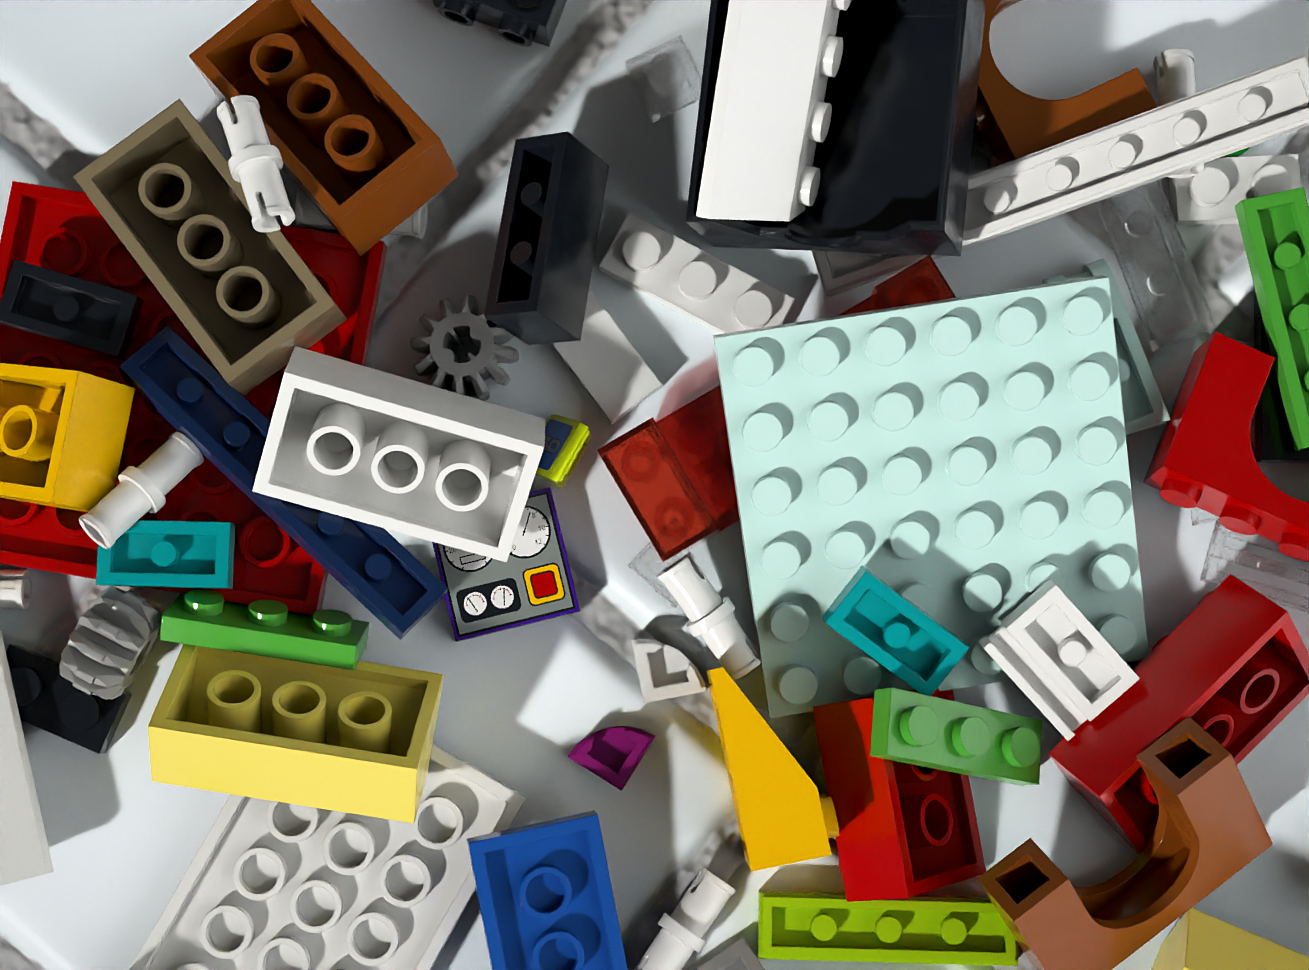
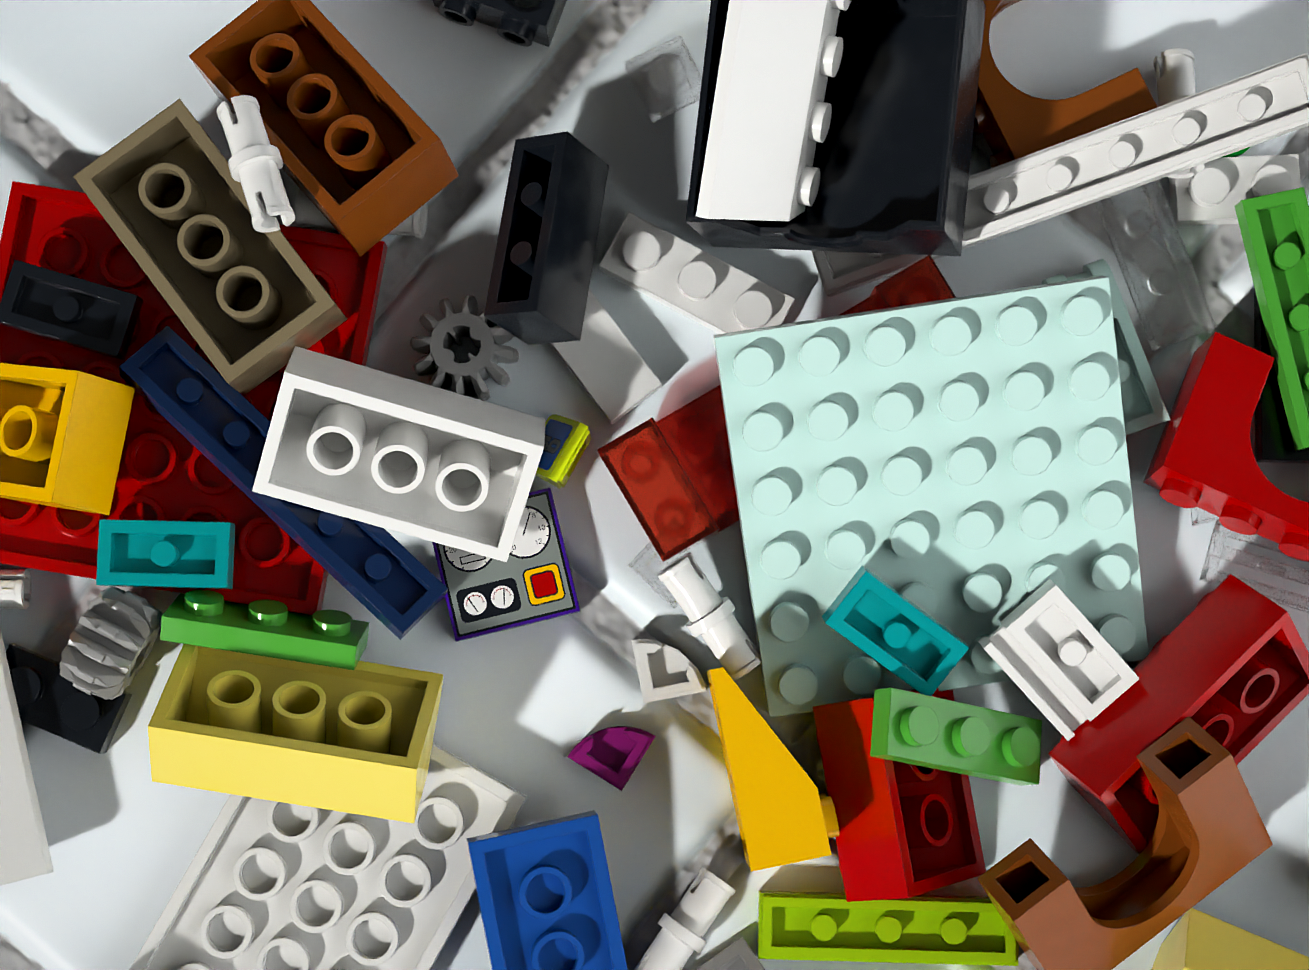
(141, 490): white pin -> none

